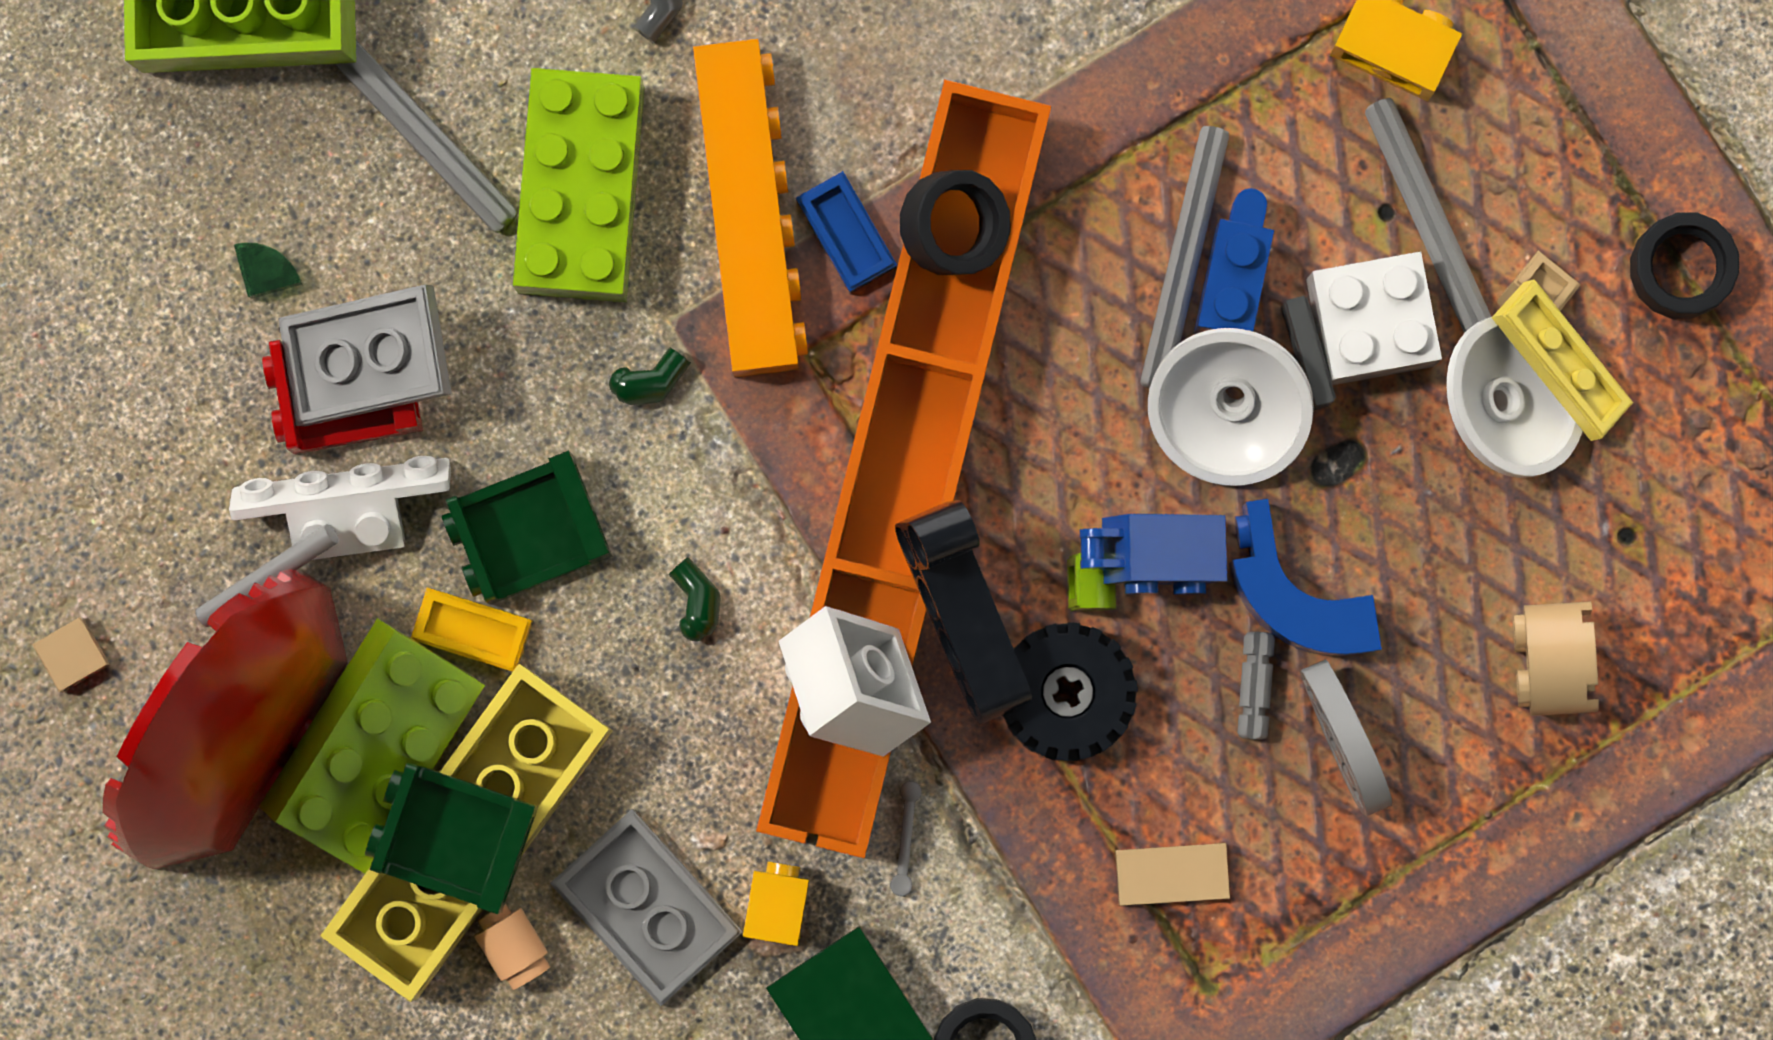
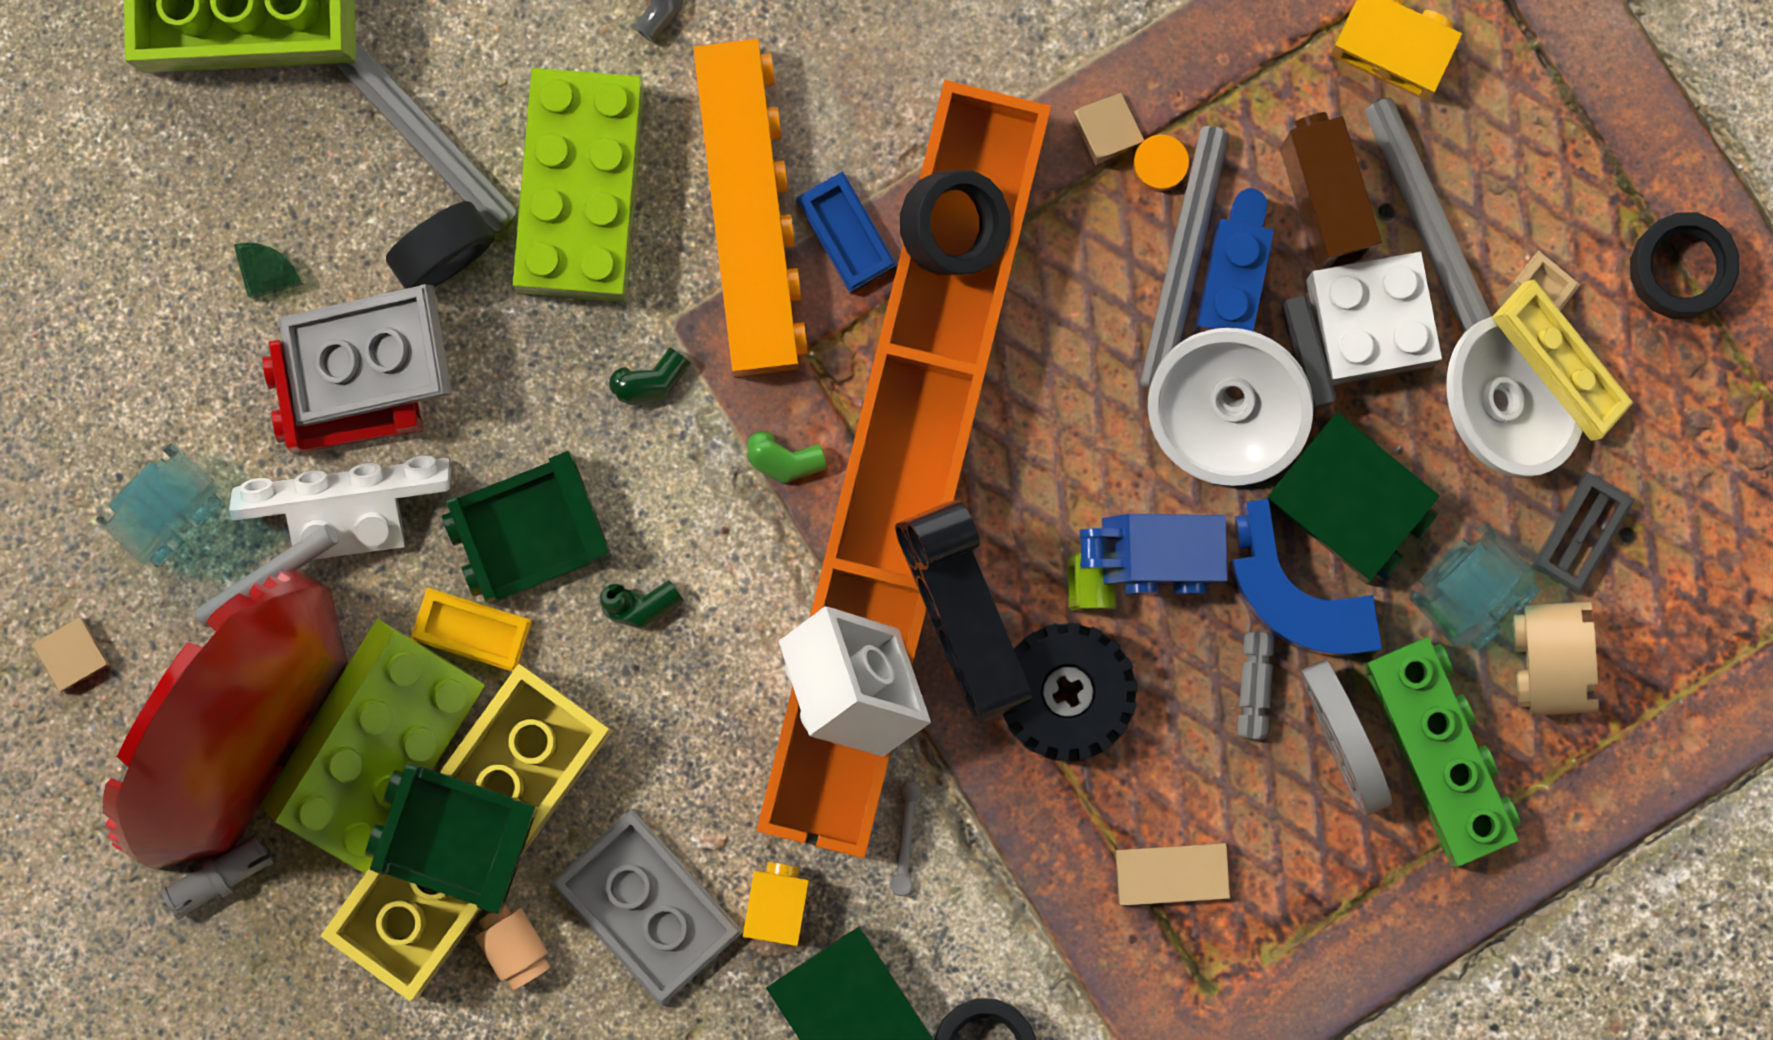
(160, 506): none -> clear light blue brick
(217, 876): none -> light grey pin
(440, 246): none -> black tyre
(636, 608): none -> dark green arm
(702, 601): dark green arm -> none
(781, 463): none -> bright green arm
(1107, 128): none -> tan slope
(1161, 163): none -> light orange tile
(1329, 191): none -> reddish brown brick
(1354, 499): none -> dark green panel
(1441, 751): none -> bright green brick
(1475, 588): none -> clear light blue brick
(1559, 572): none -> dark grey tile

